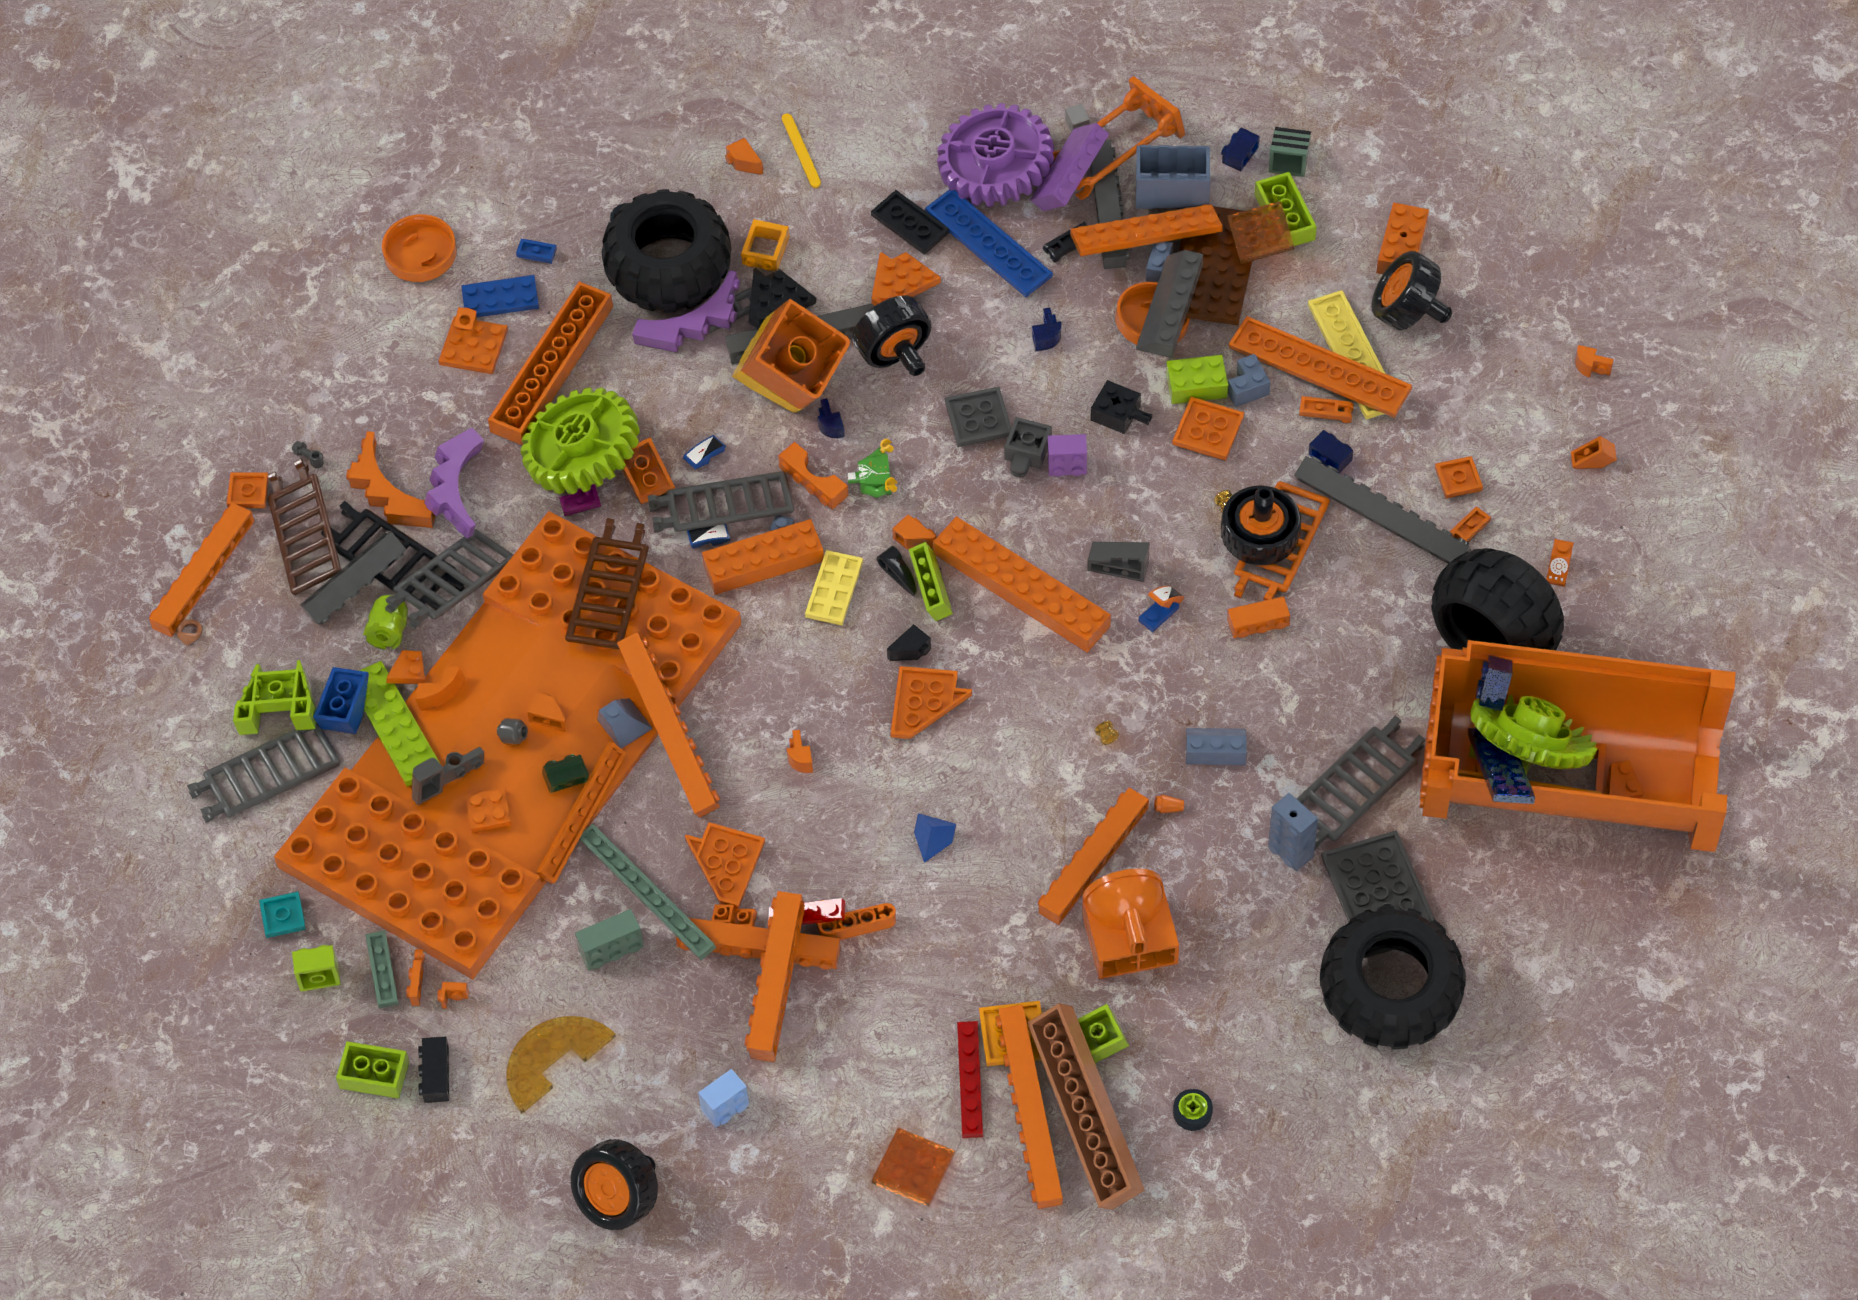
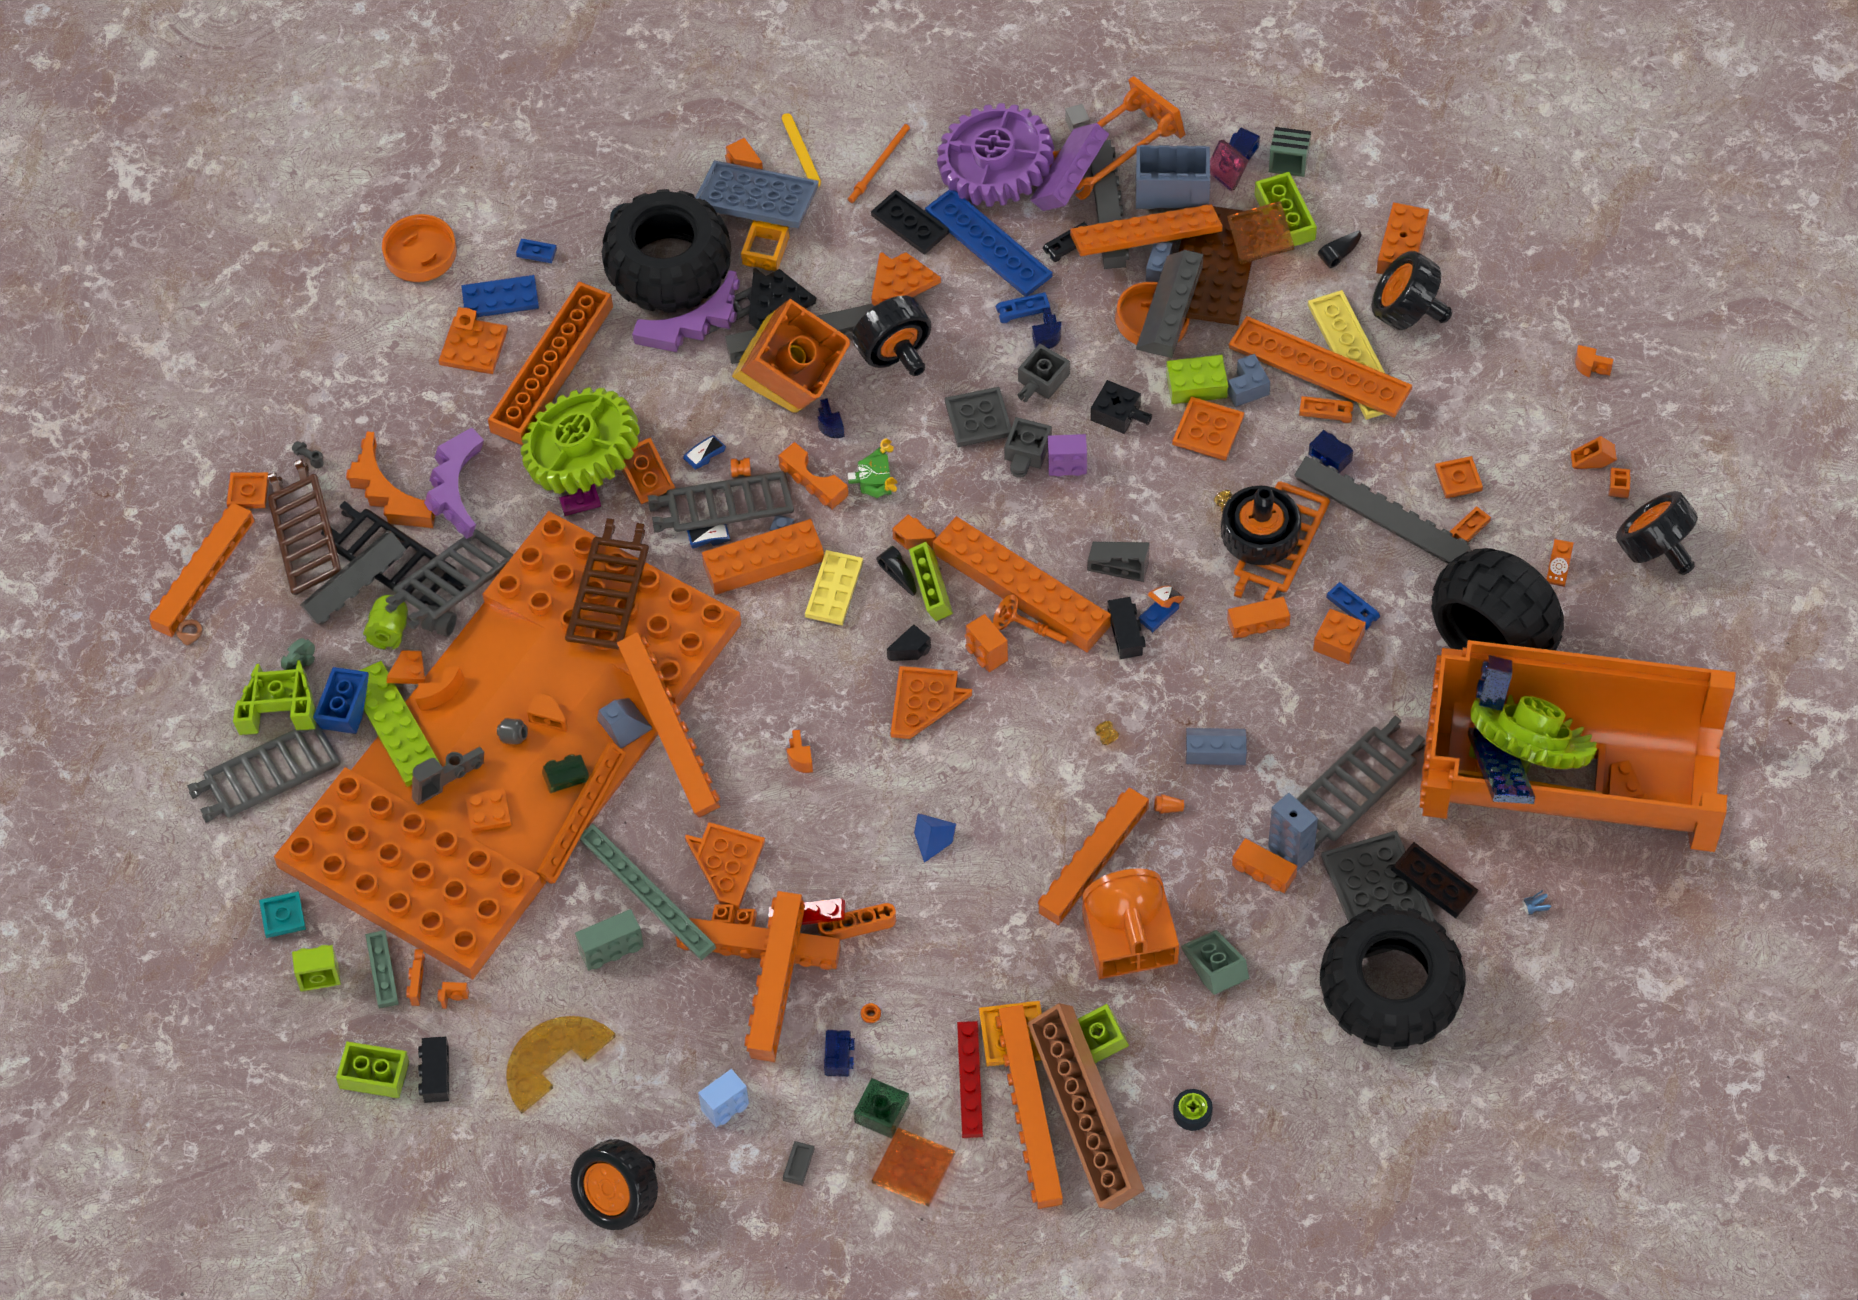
(299, 650): none -> sand green plate
(443, 625): none -> dark grey wheel
(740, 467): none -> orange wheel
(757, 194): none -> sand blue plate
(798, 1163): none -> dark grey tile
(838, 1052): none -> clear blue brick
(860, 187): none -> orange bar
(870, 1007): none -> orange plate
(881, 1108): none -> clear green brick
(986, 643): none -> orange brick
(1005, 612): none -> orange dish
(1022, 307): none -> blue plate
(1042, 373): none -> dark grey brick
(1126, 627): none -> black brick
(1216, 962): none -> sand green slope
(1227, 165): none -> clear pink plate
(1264, 866): none -> orange brick
(1336, 250): none -> black piece
(1339, 636): none -> orange brick
(1352, 604): none -> blue plate
(1434, 880): none -> black plate
(1530, 903): none -> flat silver piece
(1619, 483): none -> orange brick
(1658, 530): none -> black wheel

